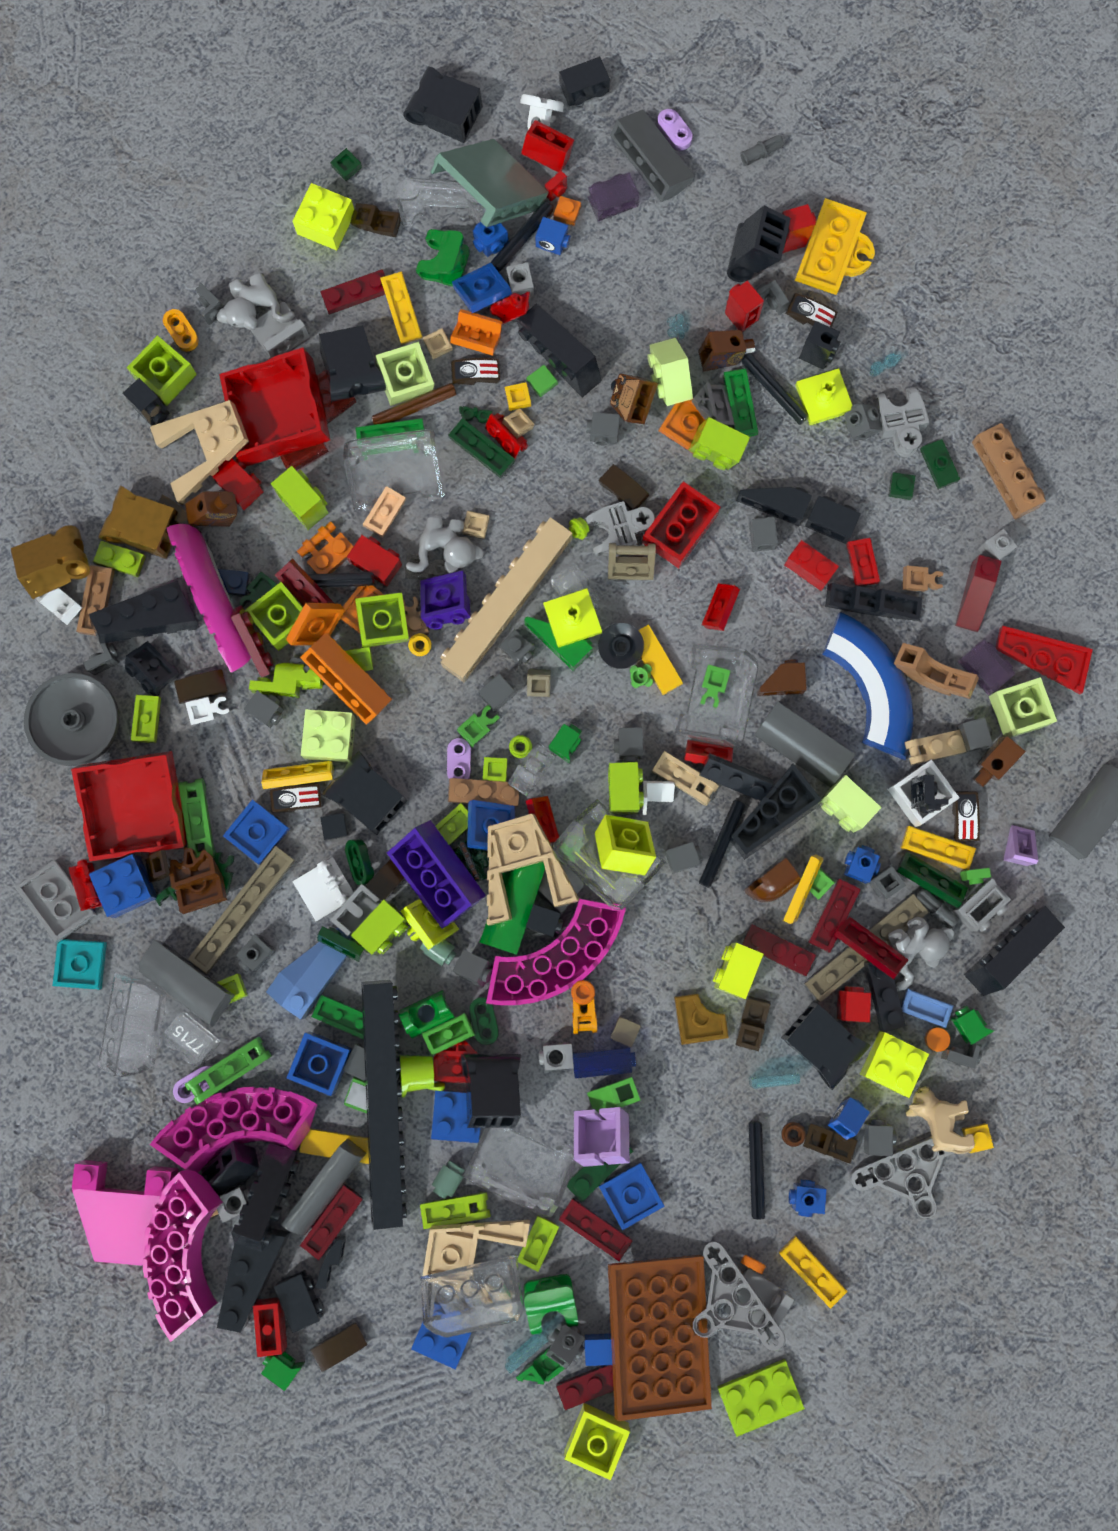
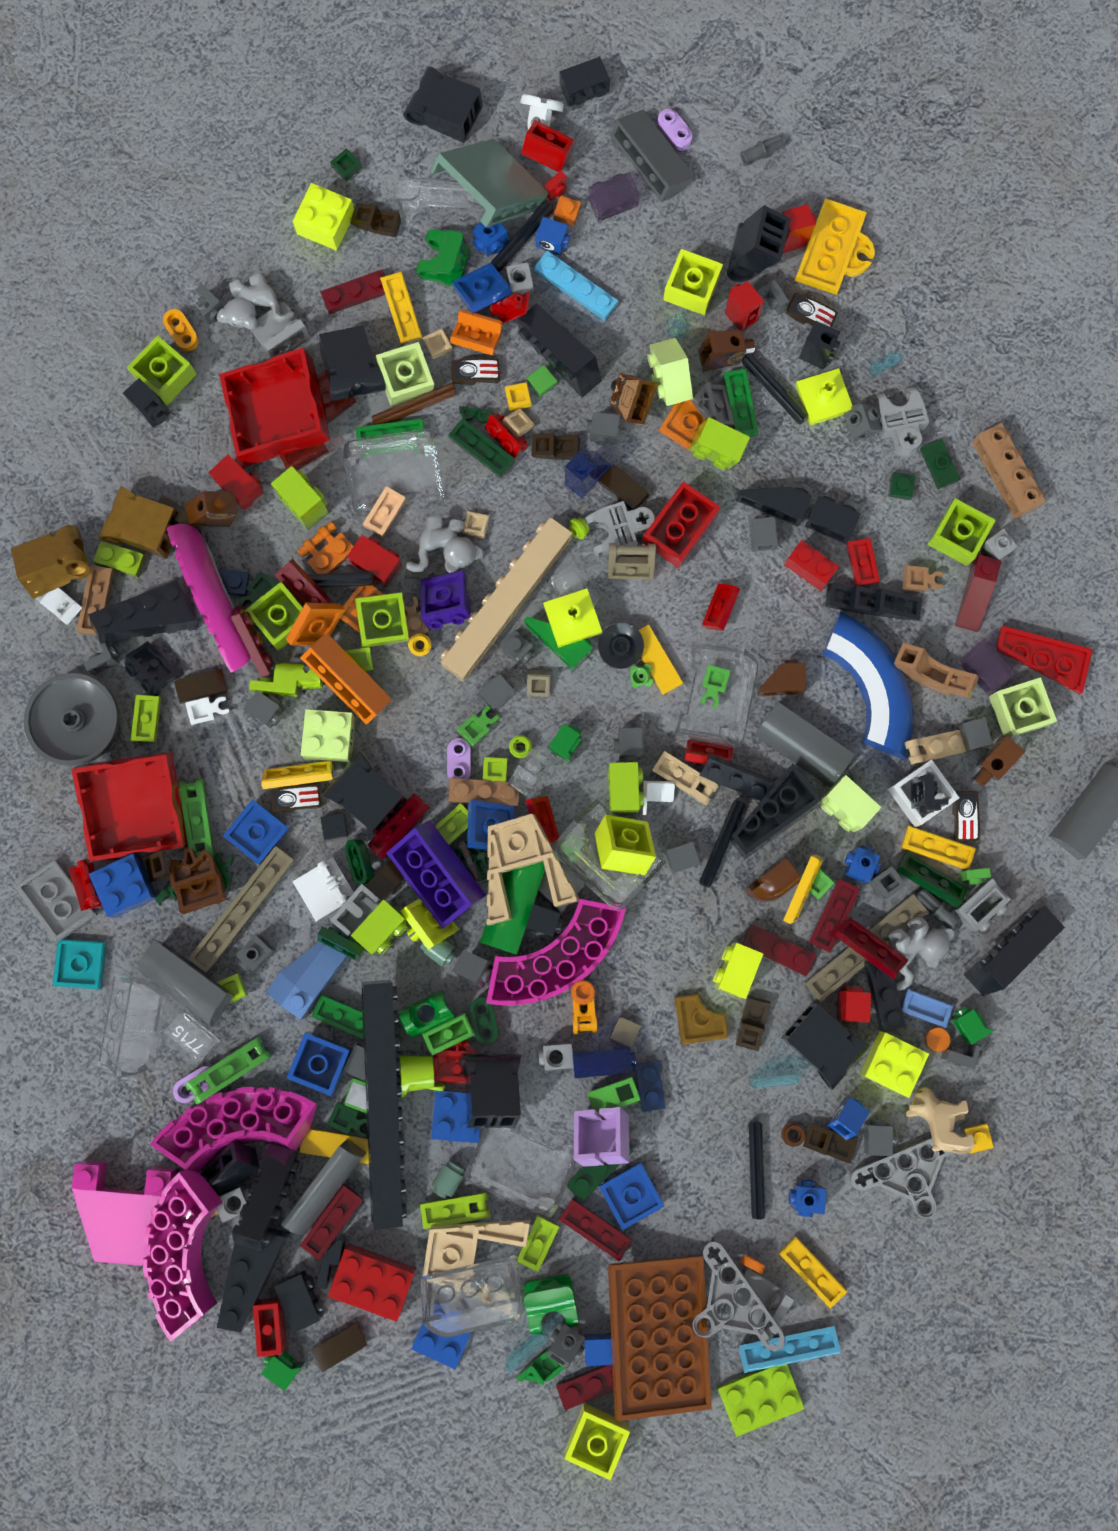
(220, 438): tan wing -> none
(345, 1119): none -> dark green plate
(372, 1282): none -> red brick
(398, 825): none -> dark red plate
(555, 447): none -> dark brown slope
(575, 285): none -> medium azure plate
(585, 471): none -> clear blue slope
(650, 1085): none -> dark blue plate
(692, 282): none -> neon yellow brick
(797, 1348): none -> medium azure plate
(961, 532): none -> lime brick
(1021, 846): lavender slope -> none

